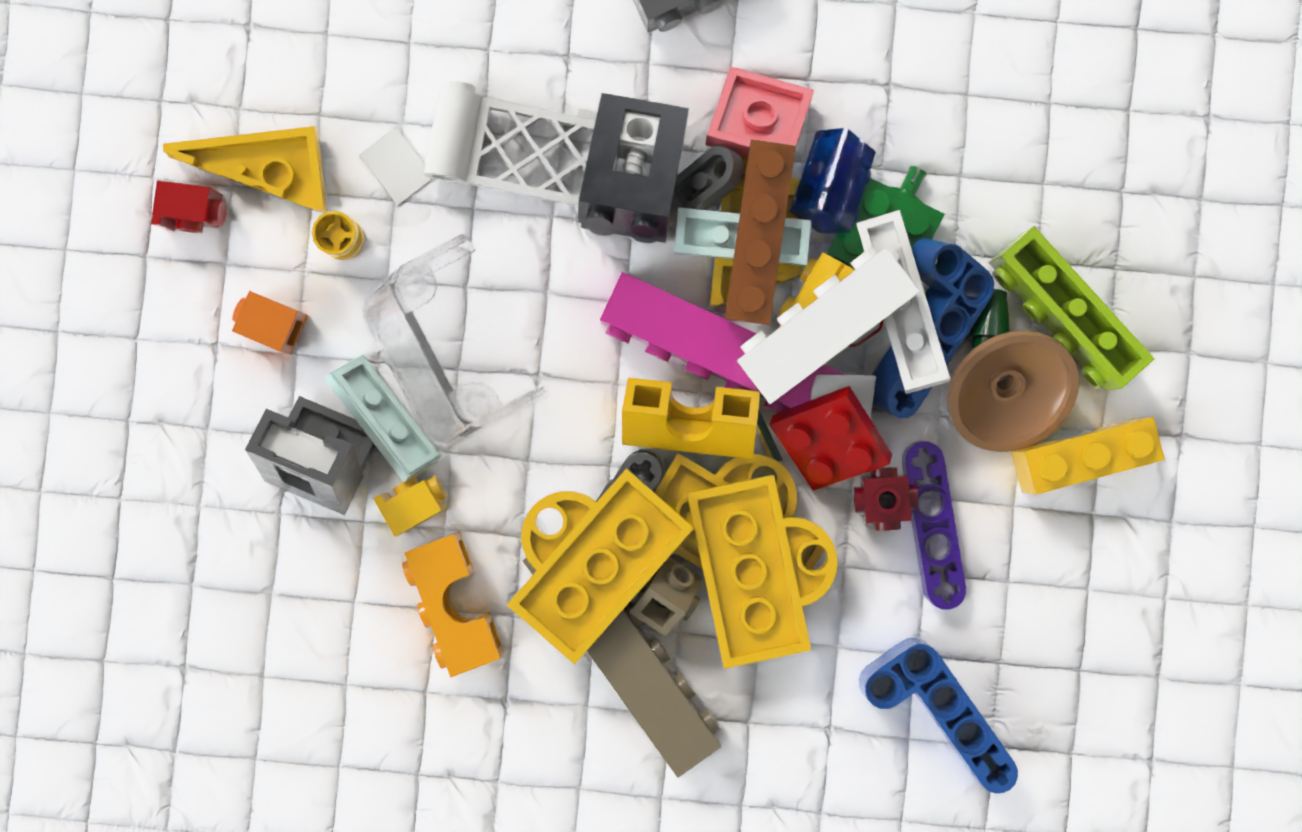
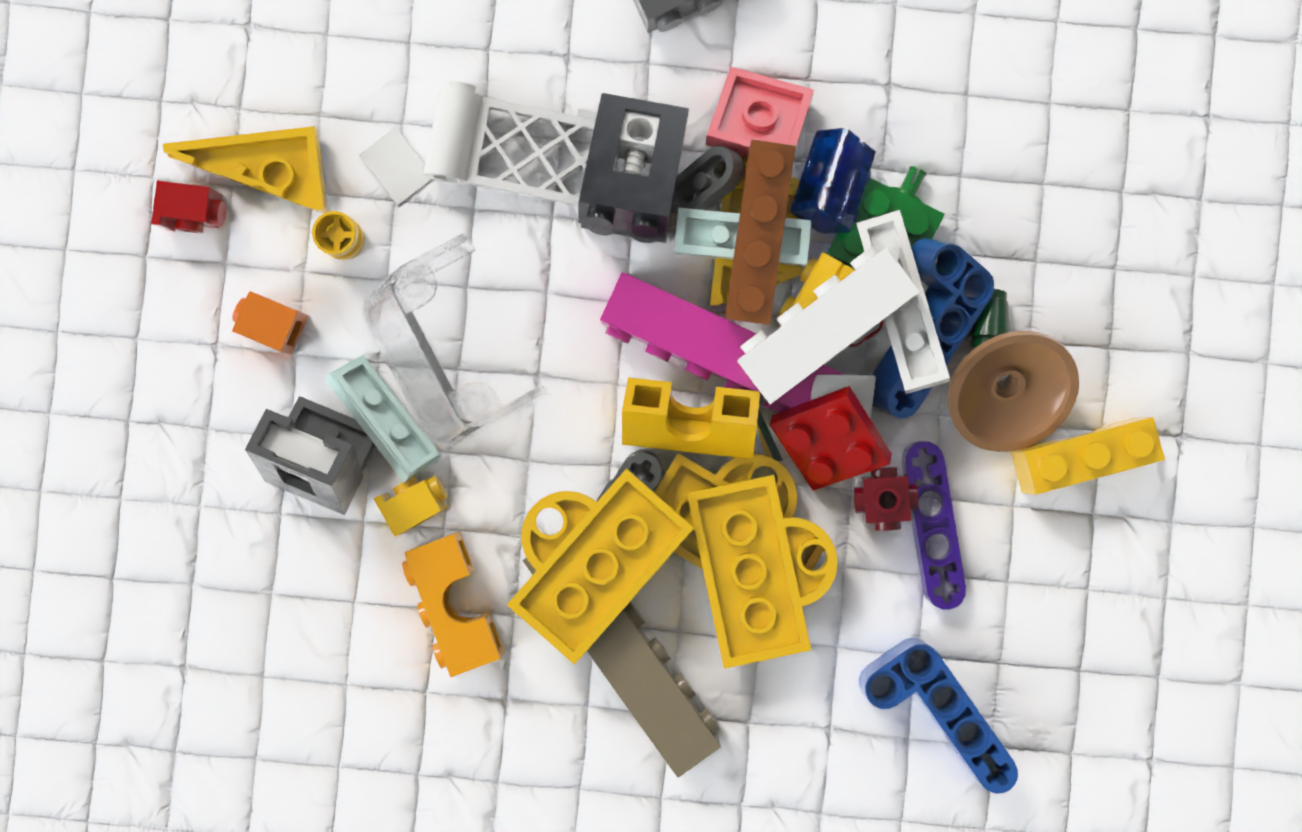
(667, 597): dark tan brick -> none
(1070, 310): lime brick -> none

